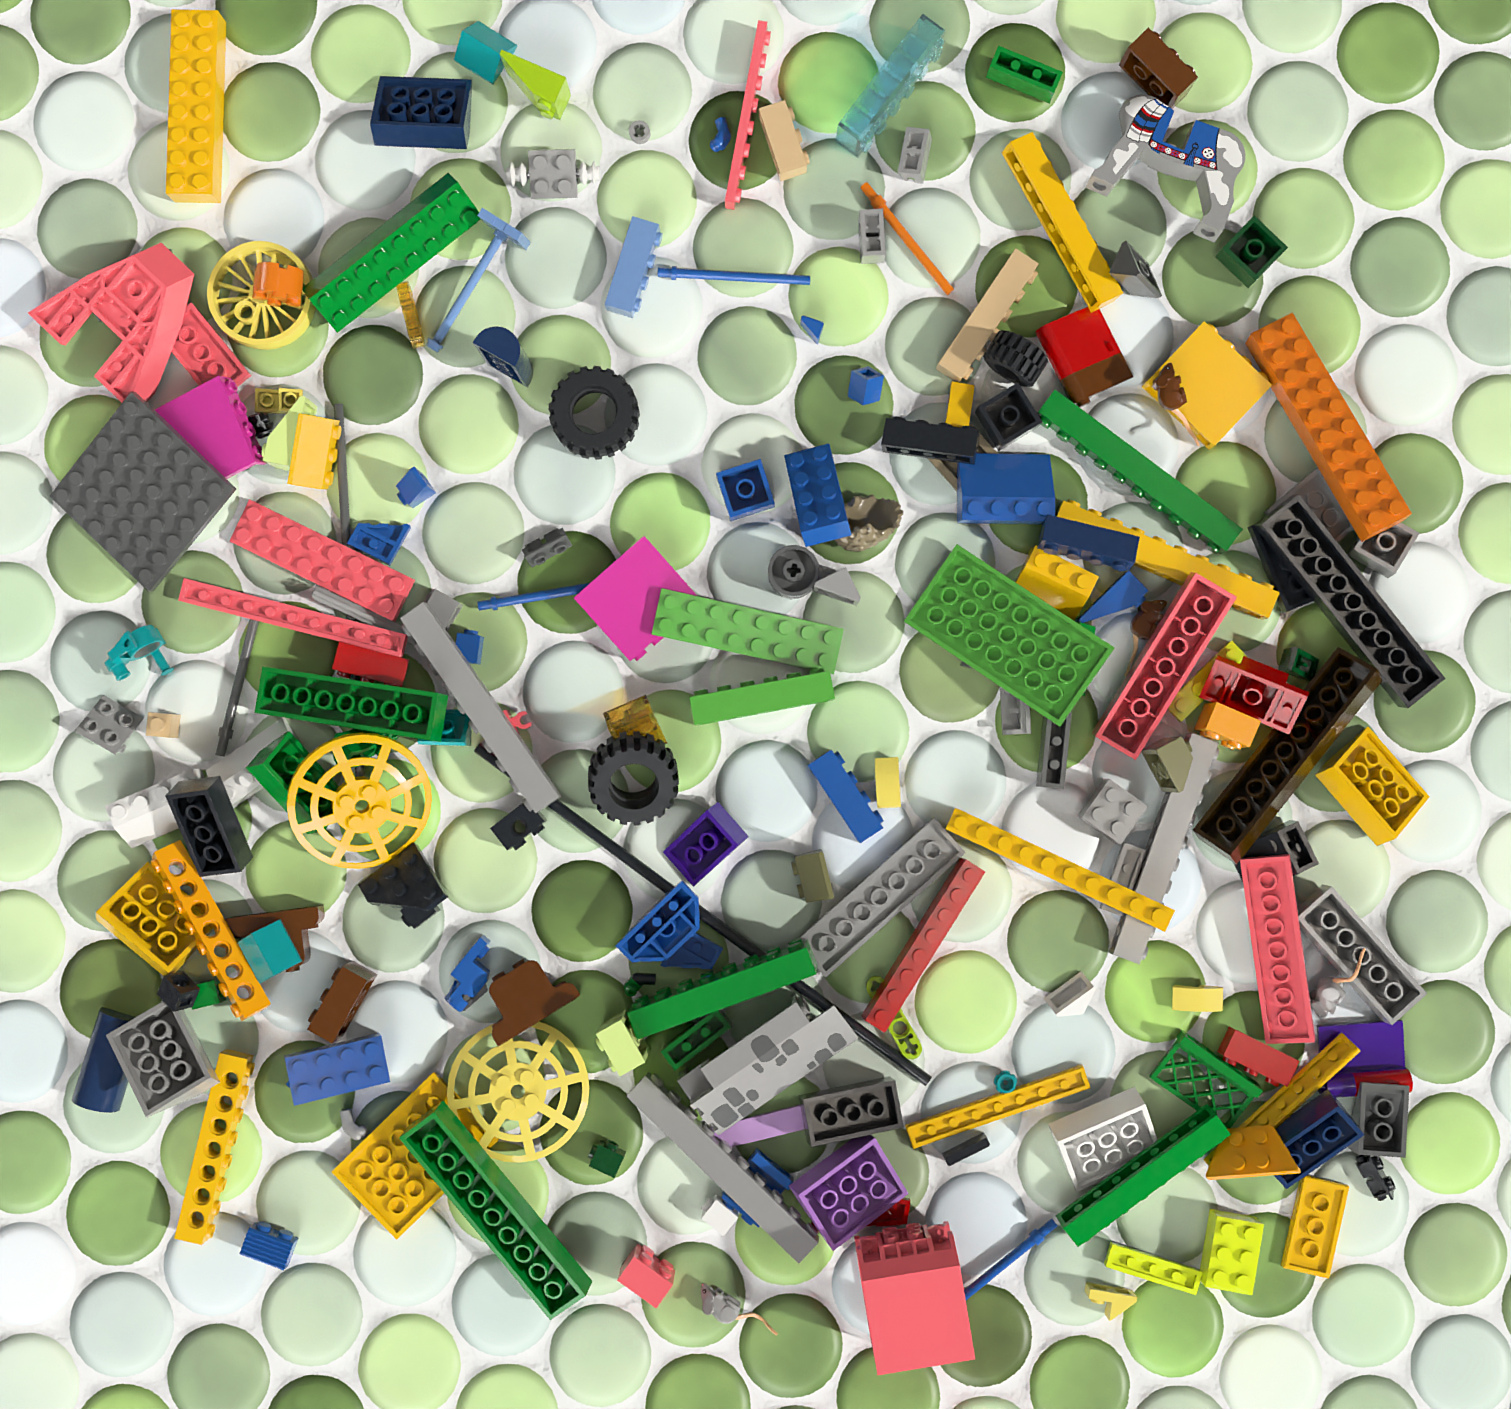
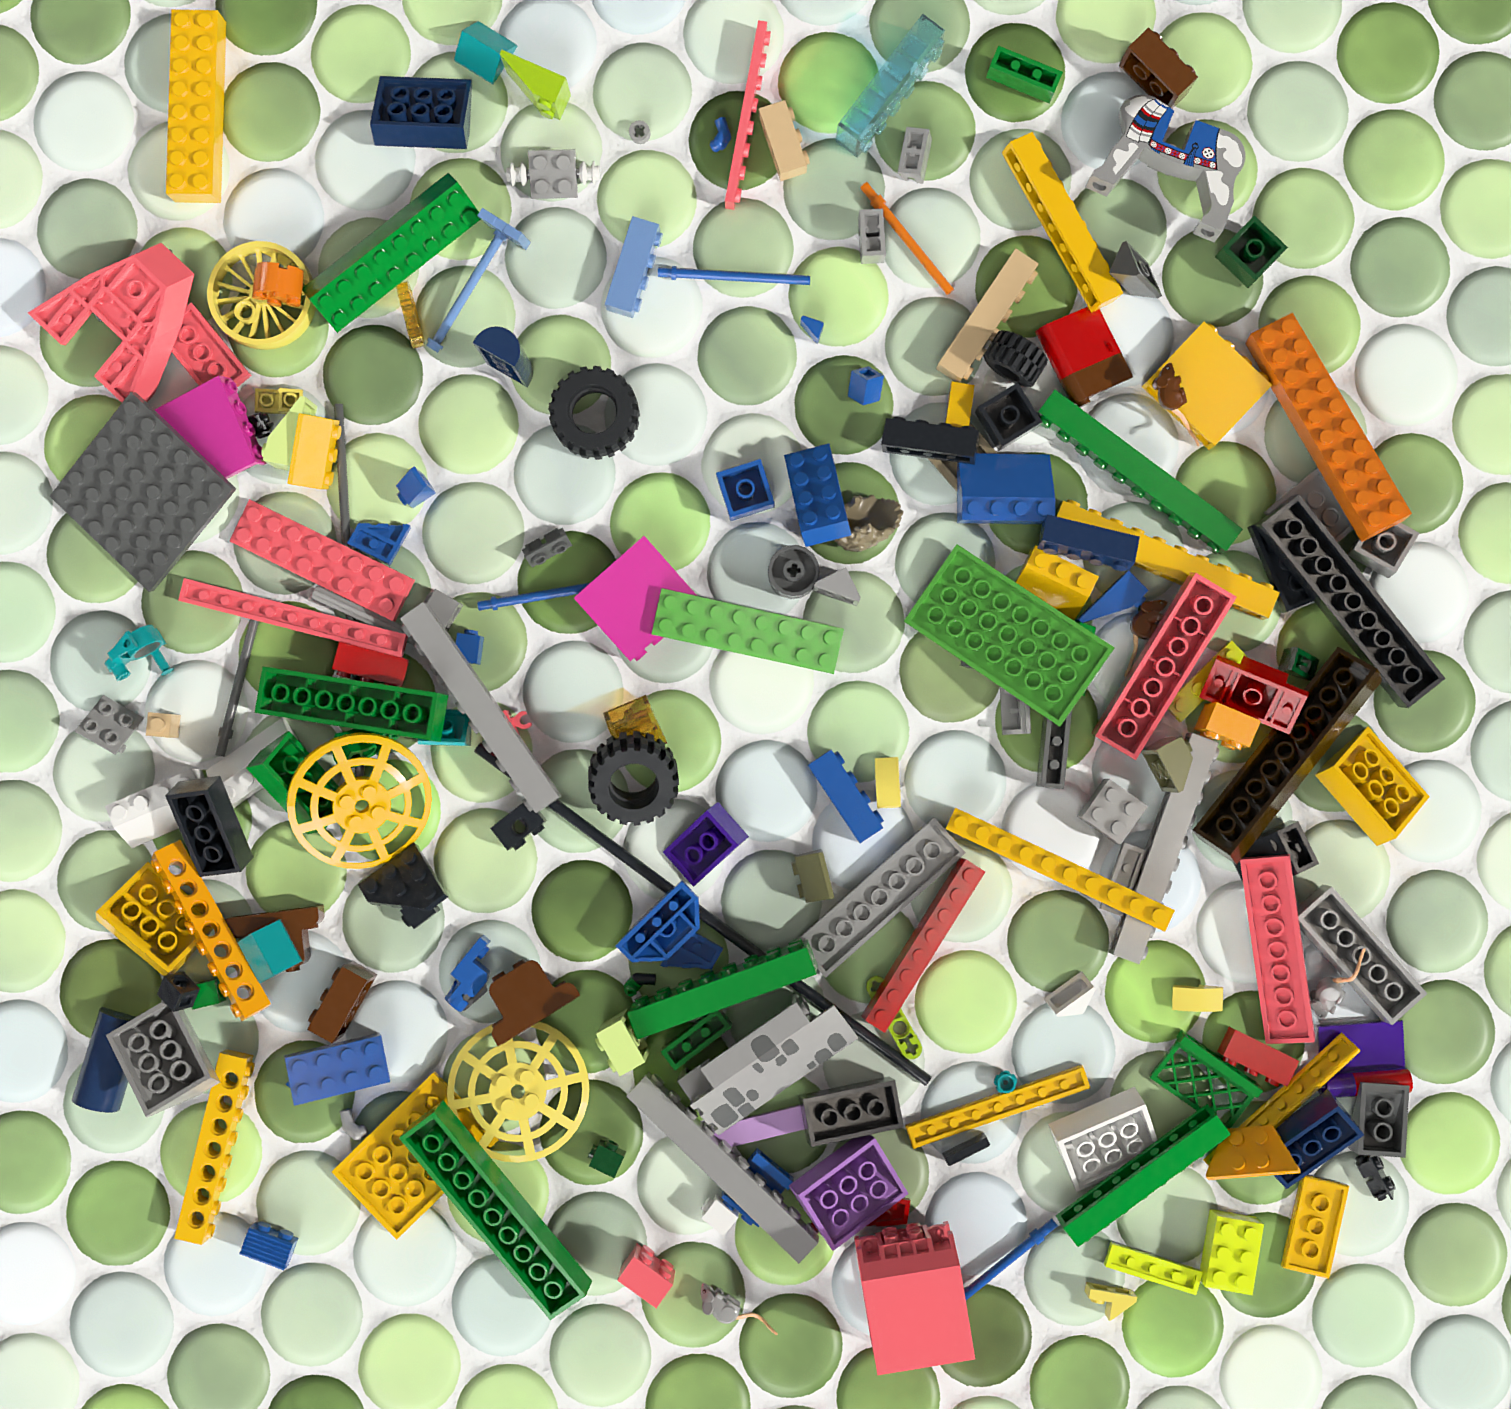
(761, 698): bright green brick -> none

